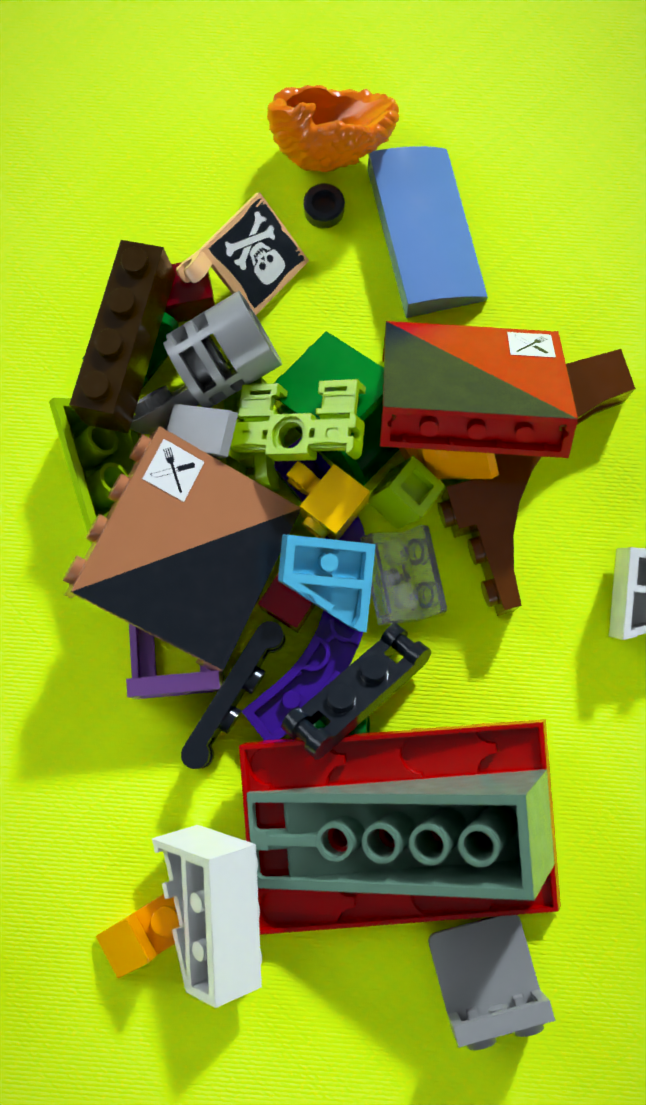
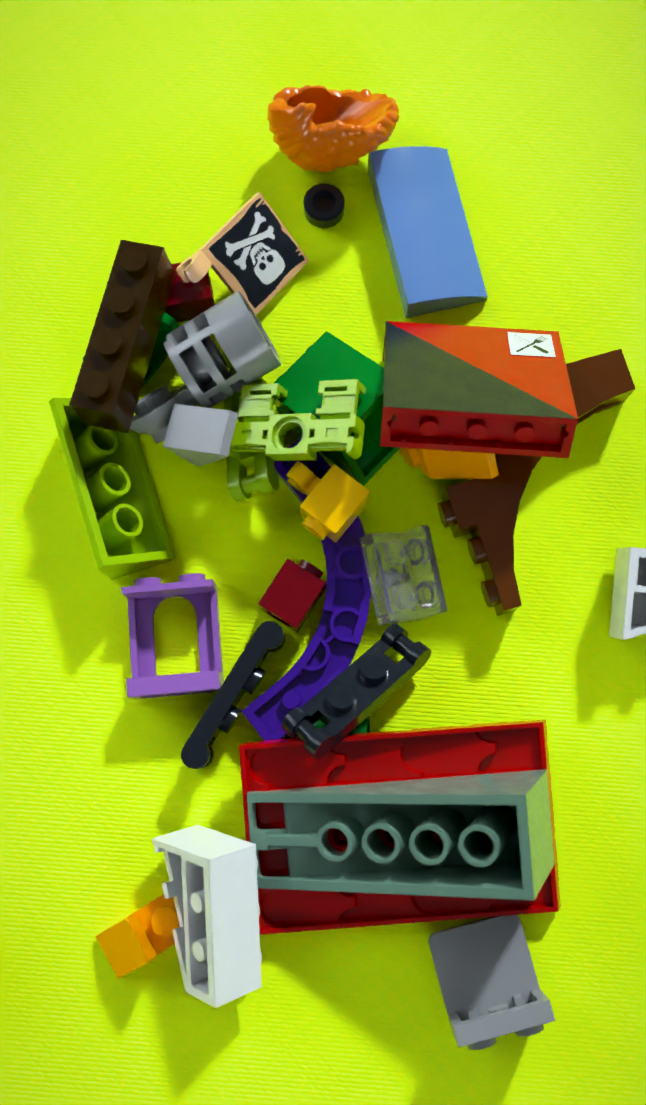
(183, 548): panel -> none
(330, 575): medium azure wing -> none
(406, 493): lime brick -> none

